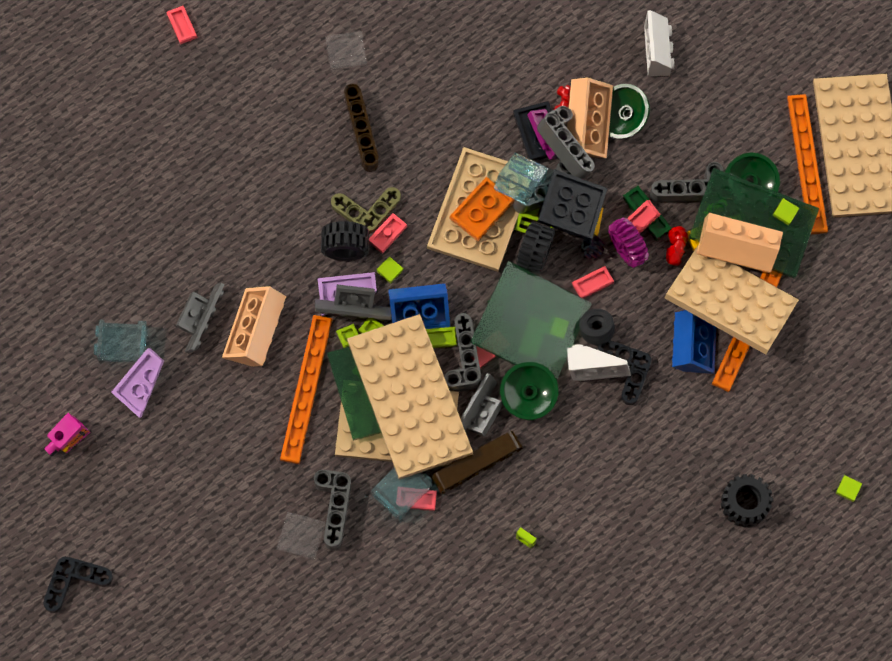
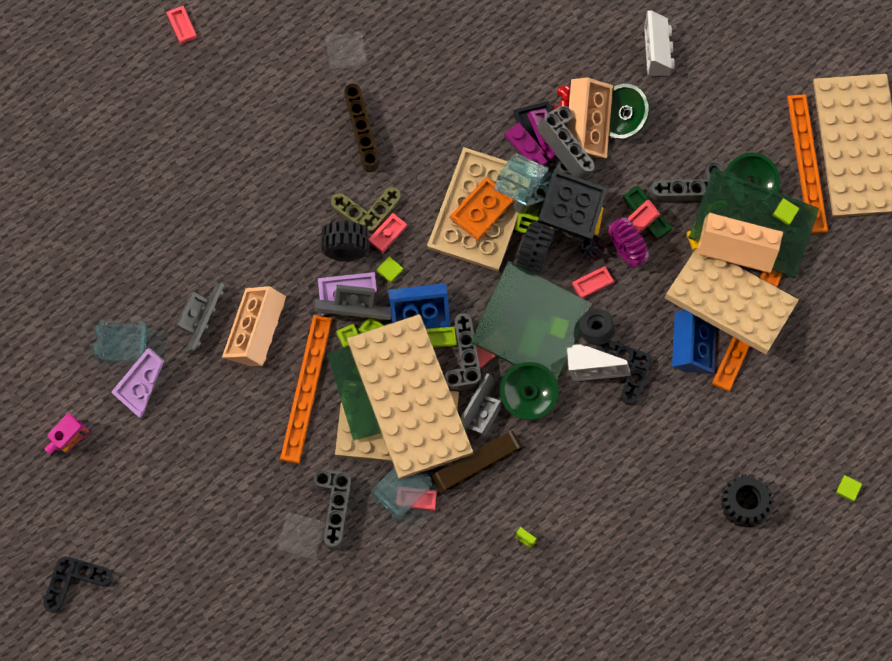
(525, 144): none -> magenta hinge
(678, 238): red arm -> none

